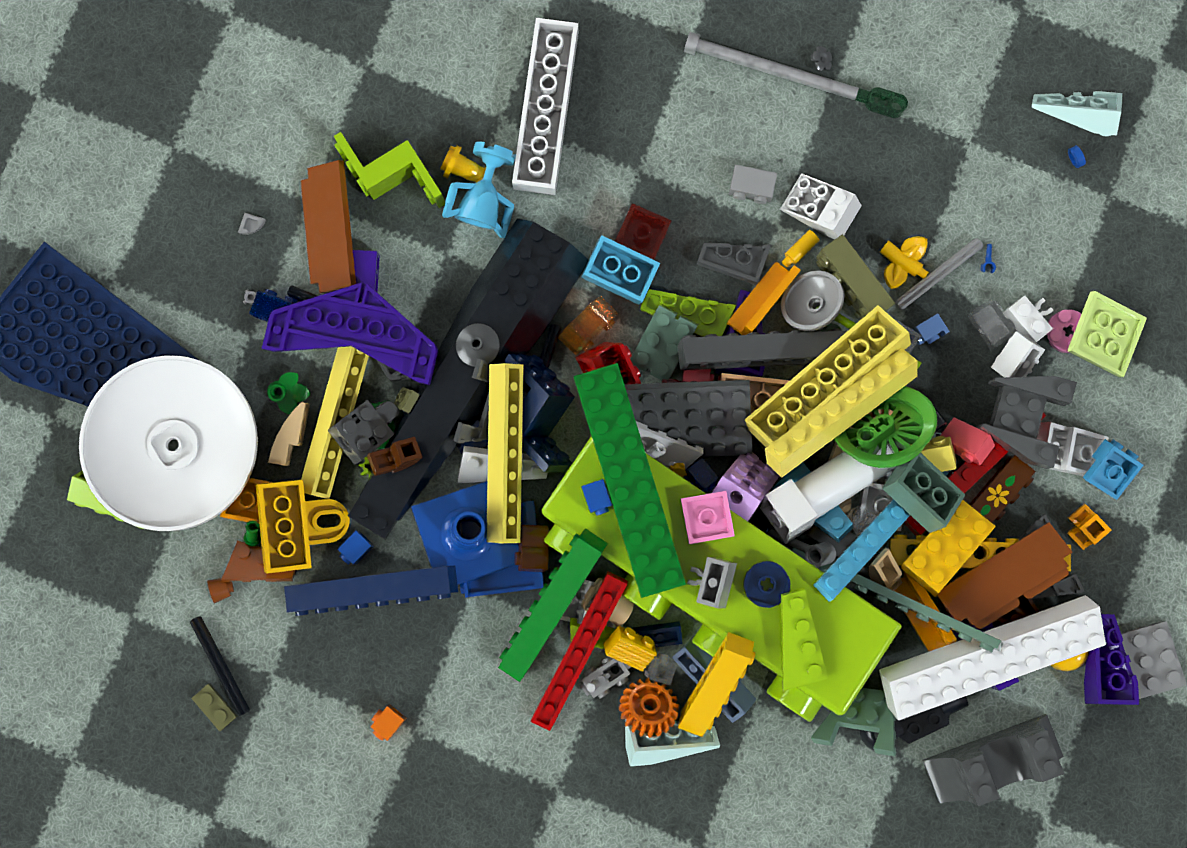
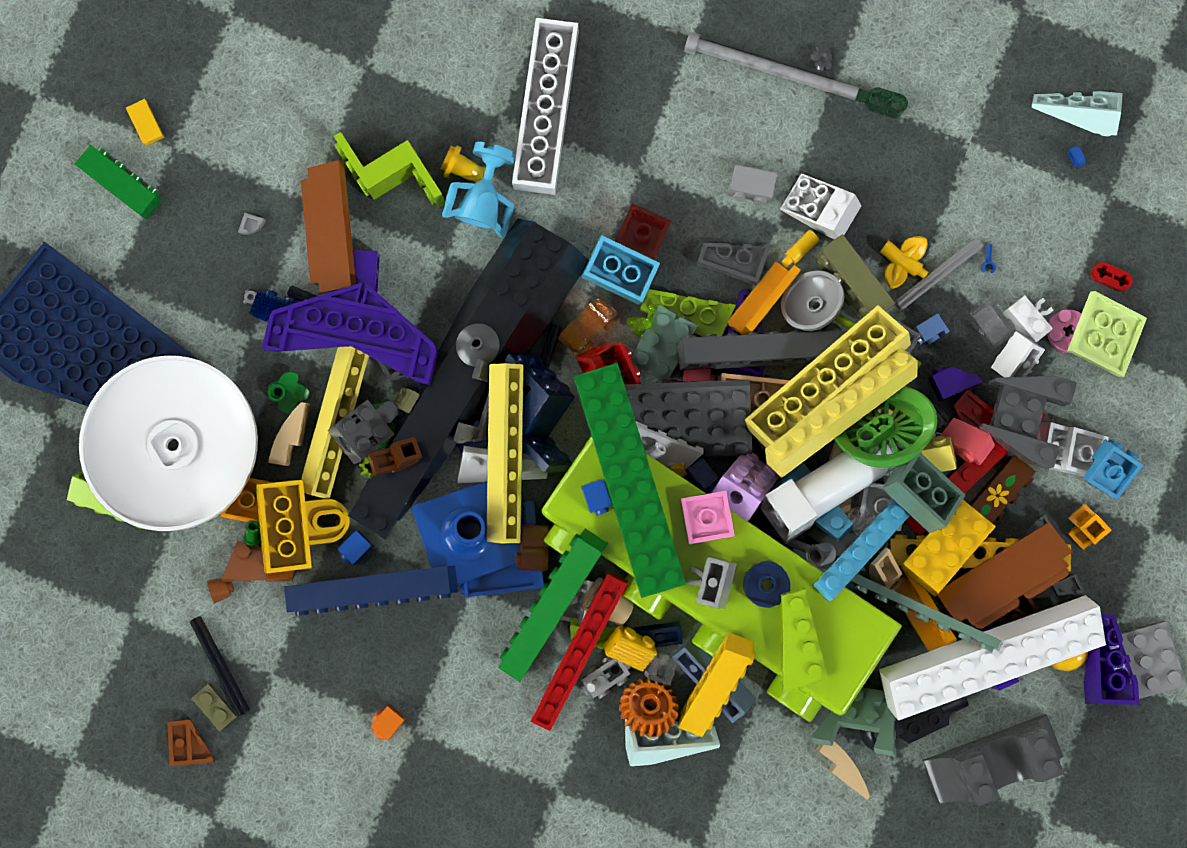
(118, 182): none -> green brick
(145, 122): none -> yellow tile
(186, 744): none -> dark orange wing
(640, 324): none -> clear neon green helmet
(844, 768): none -> tan slope
(951, 381): none -> dark purple slope
(972, 409): none -> red wing
(1113, 272): none -> red beam

